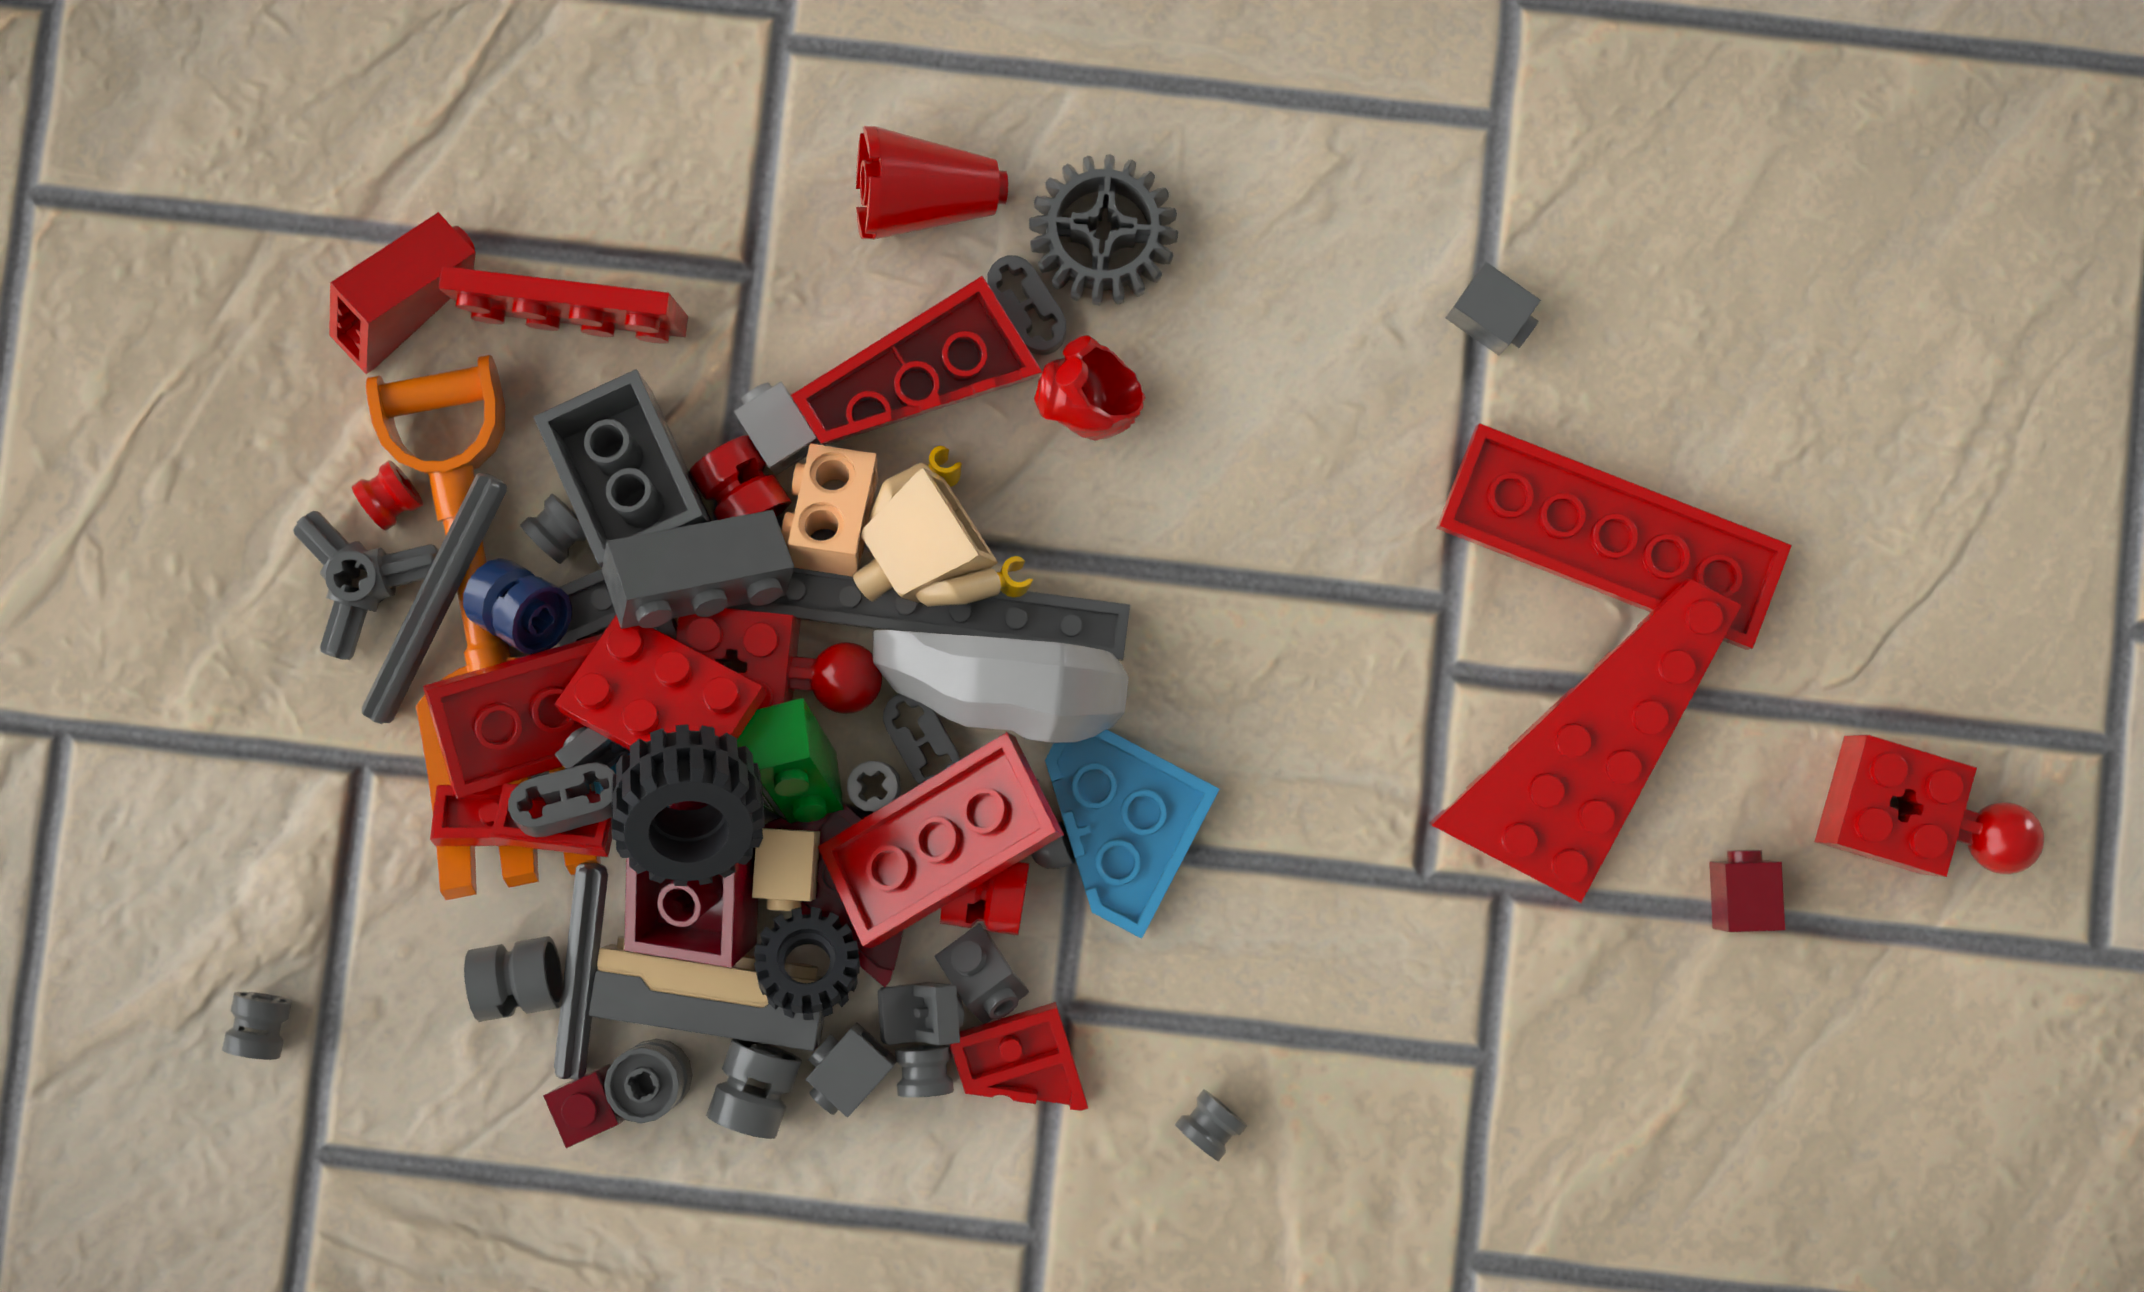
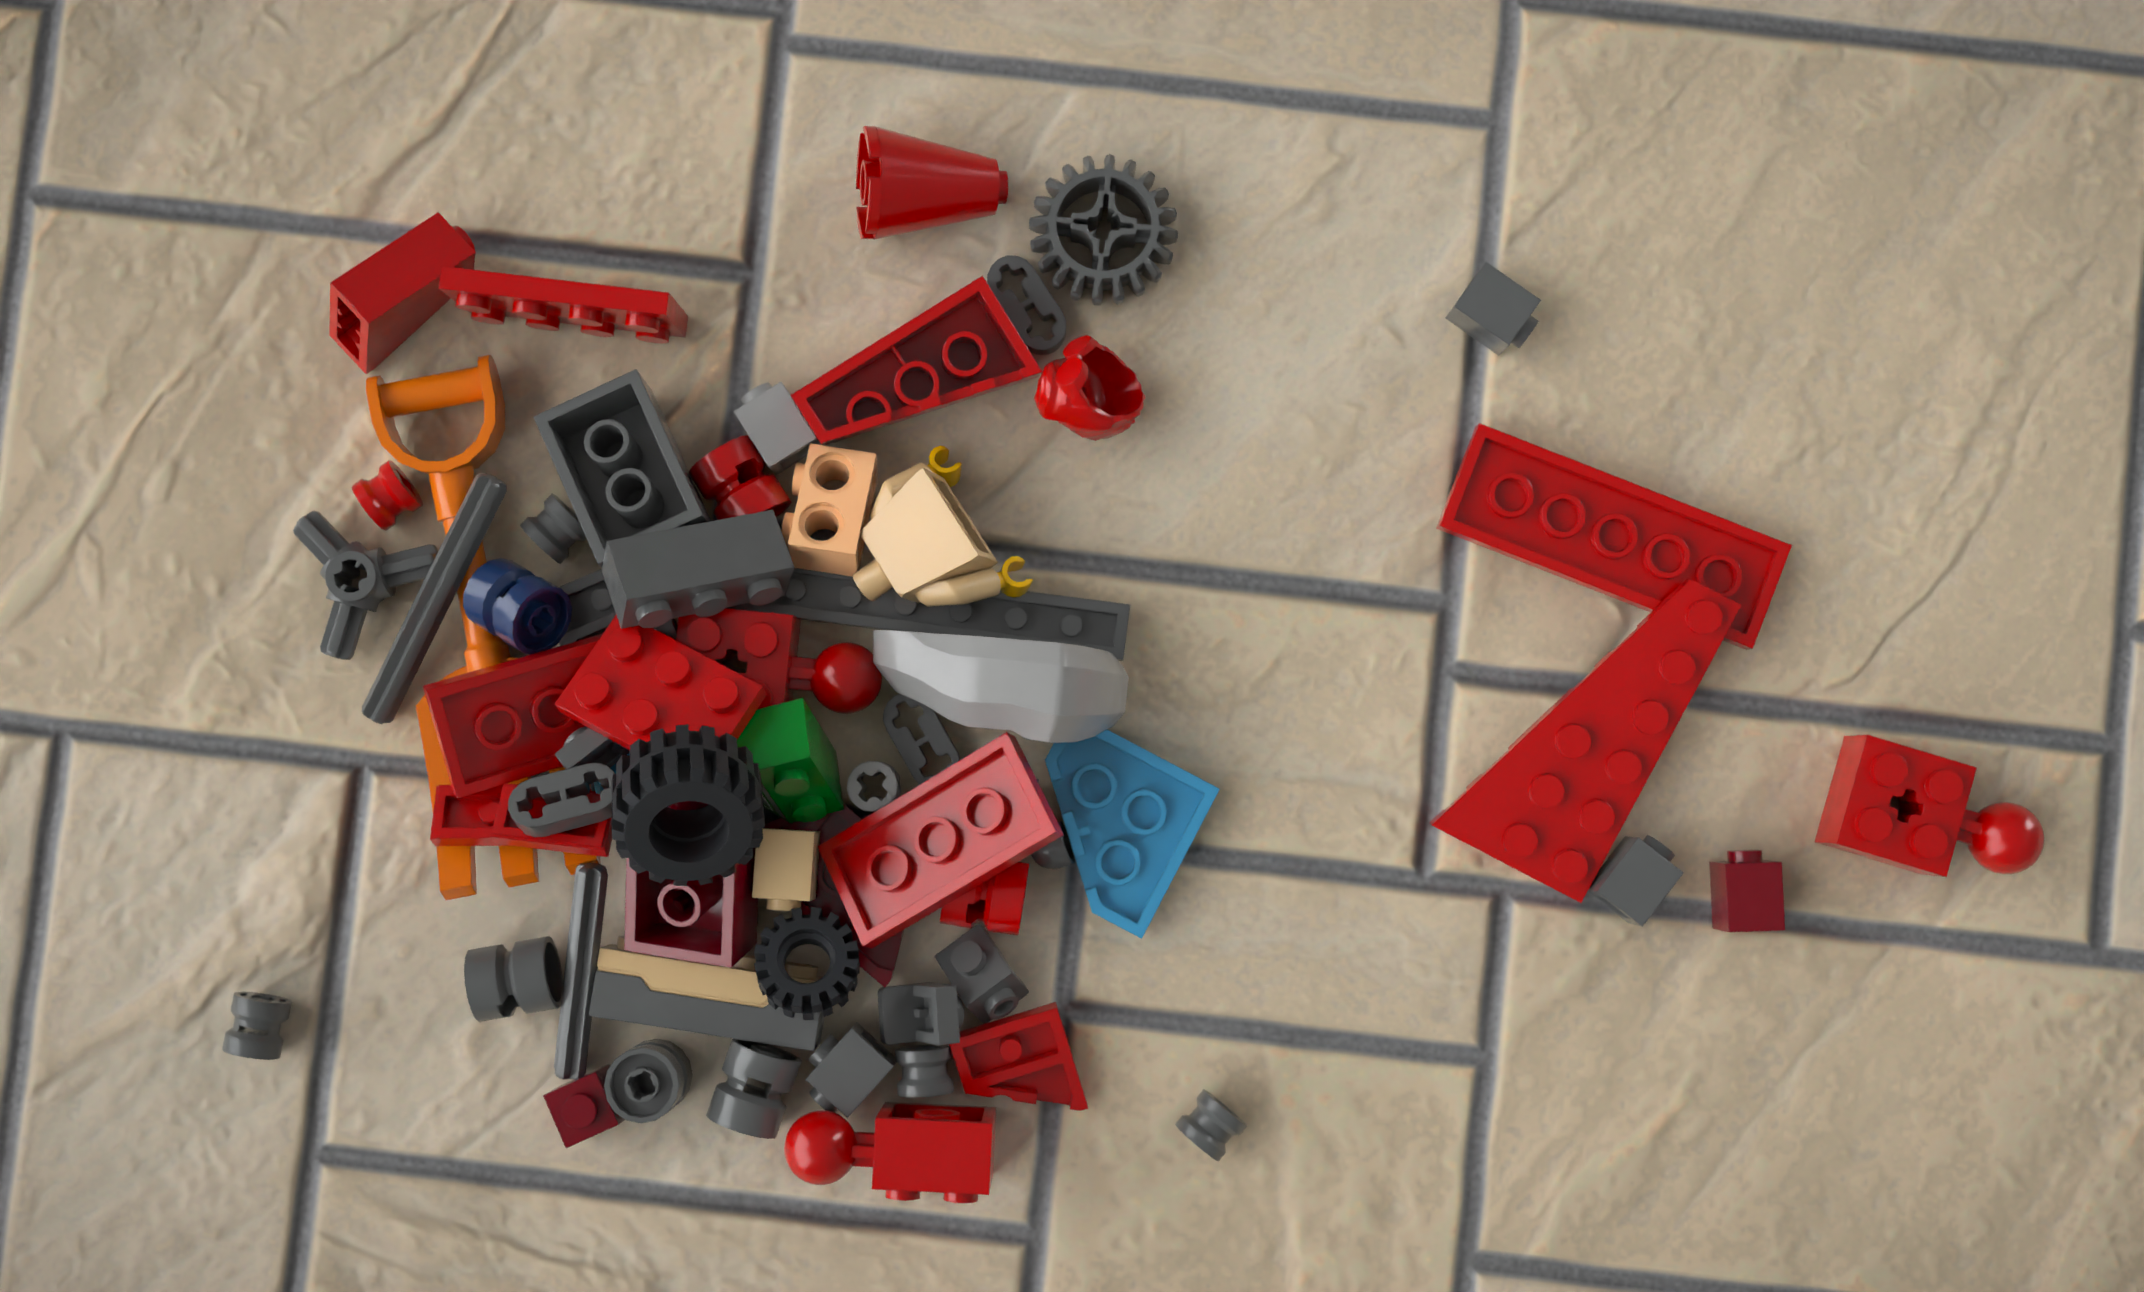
(910, 1152): none -> red brick
(1636, 878): none -> dark grey brick

